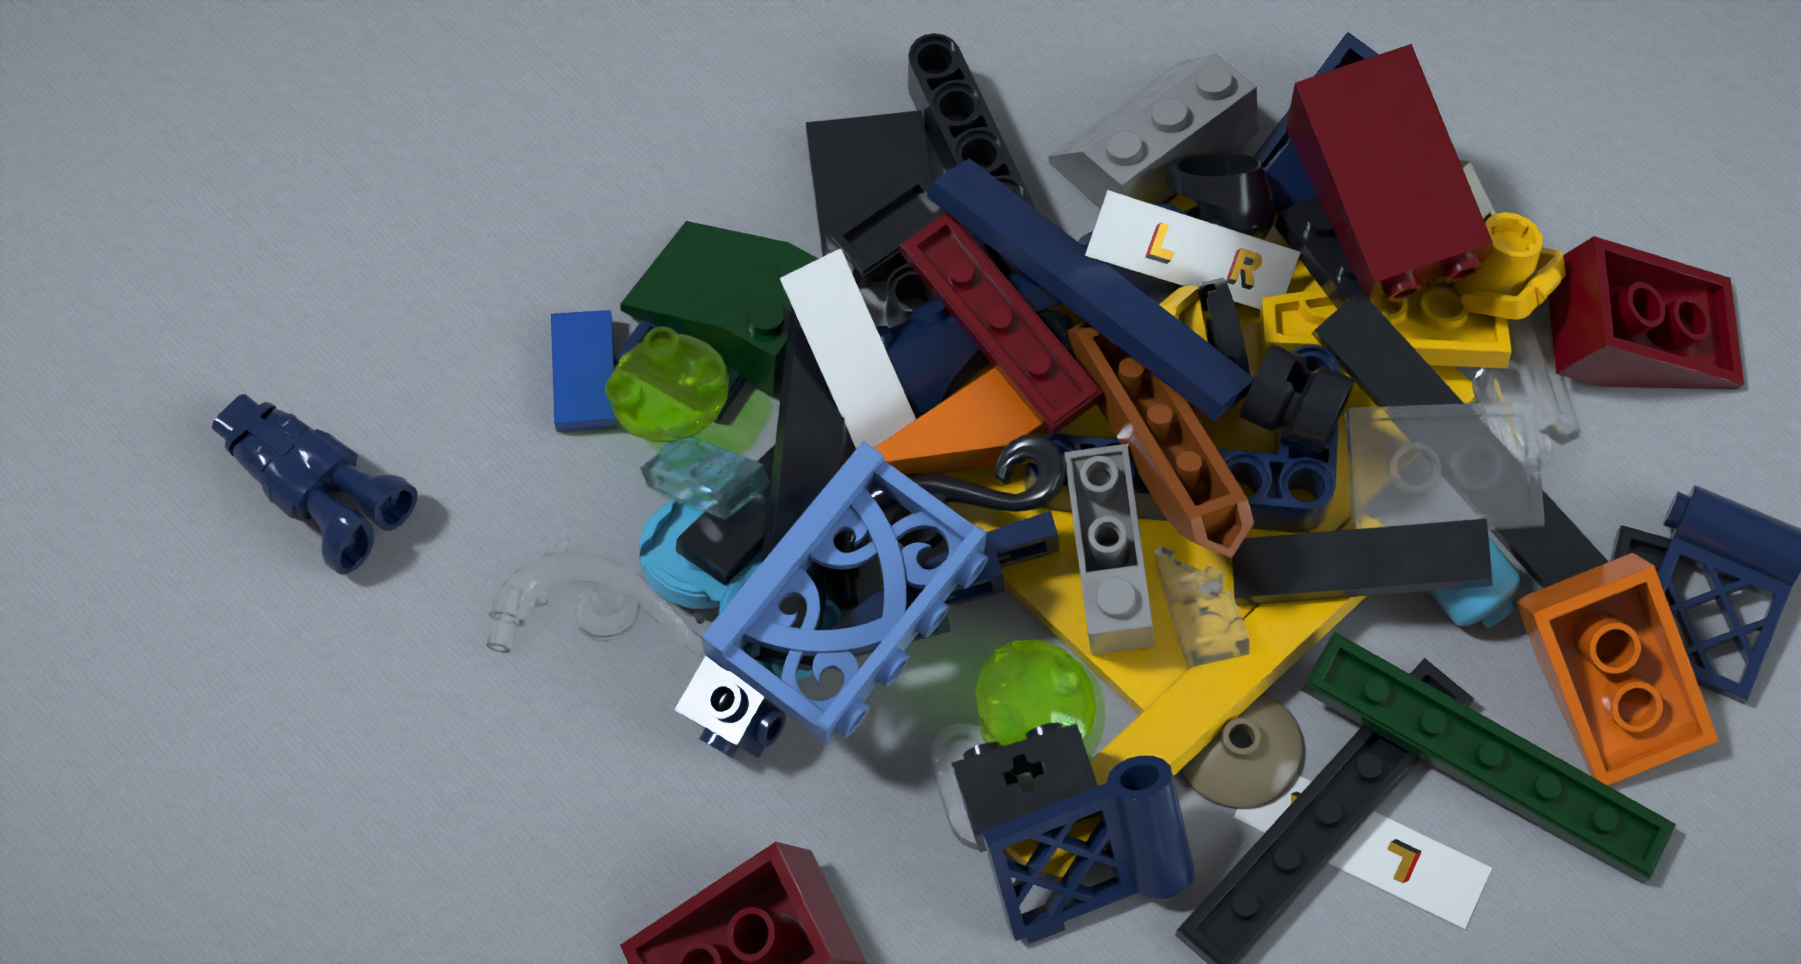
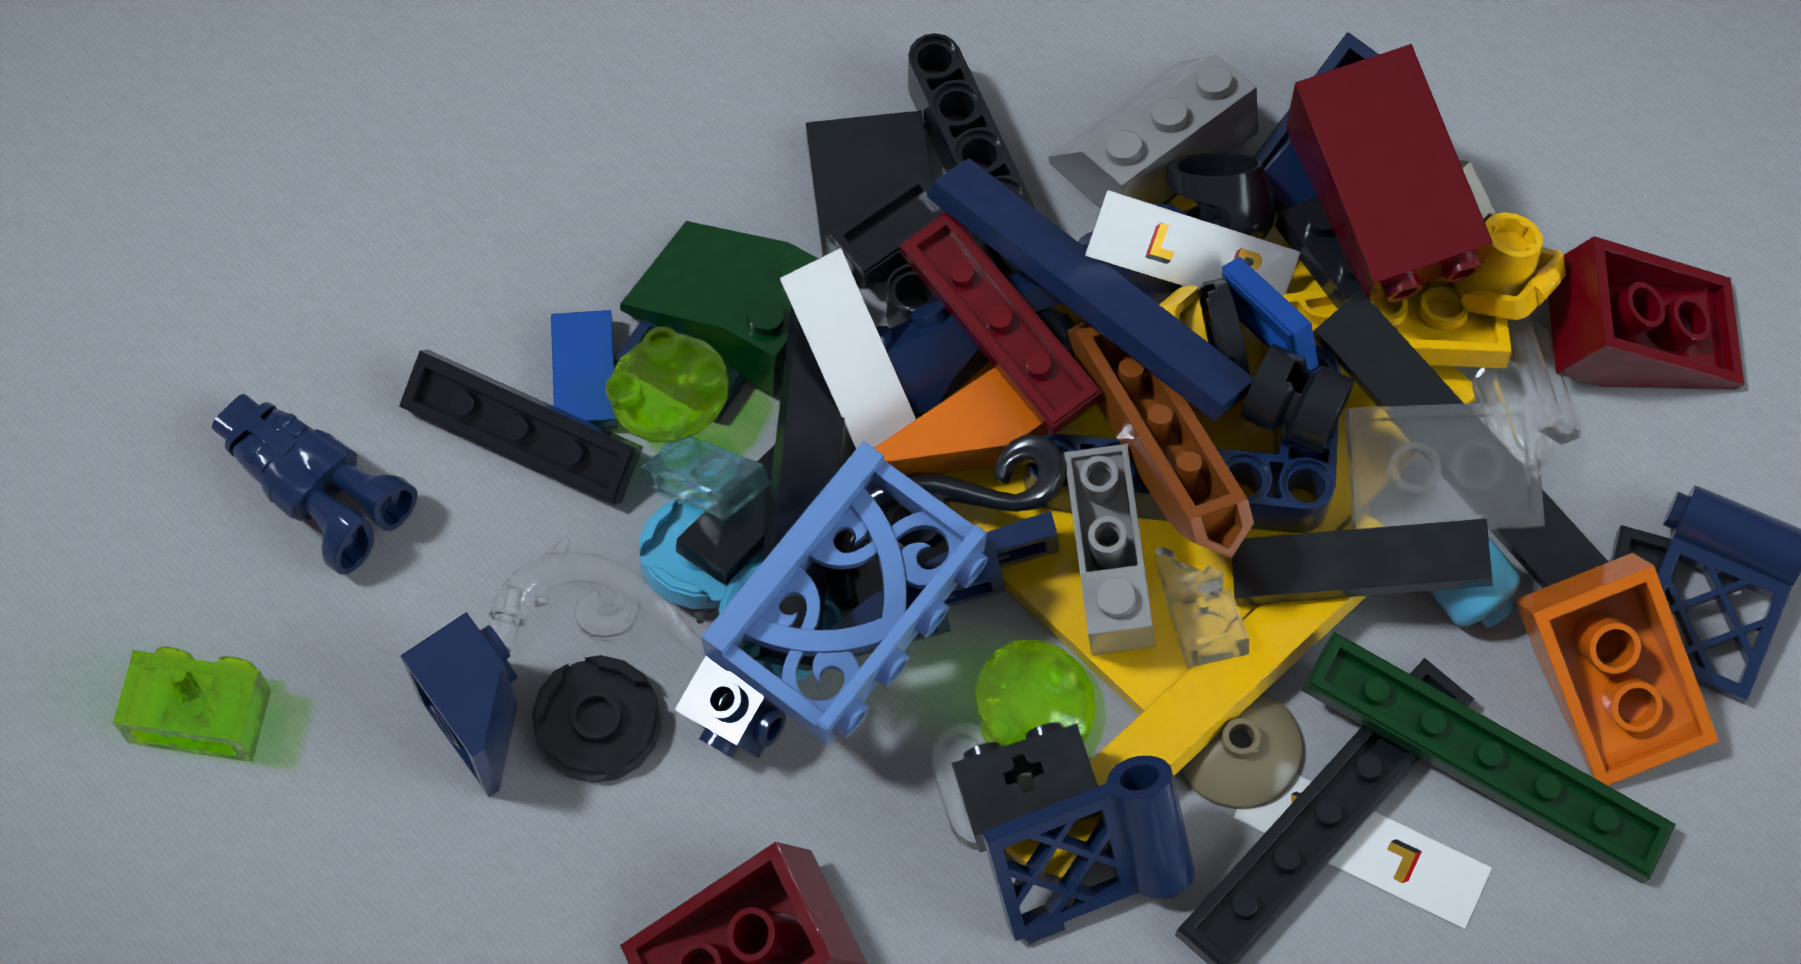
(219, 725): none -> clear neon green brick
(468, 693): none -> dark blue slope
(521, 426): none -> black tile
(596, 719): none -> black tile
(1268, 312): none -> blue tile

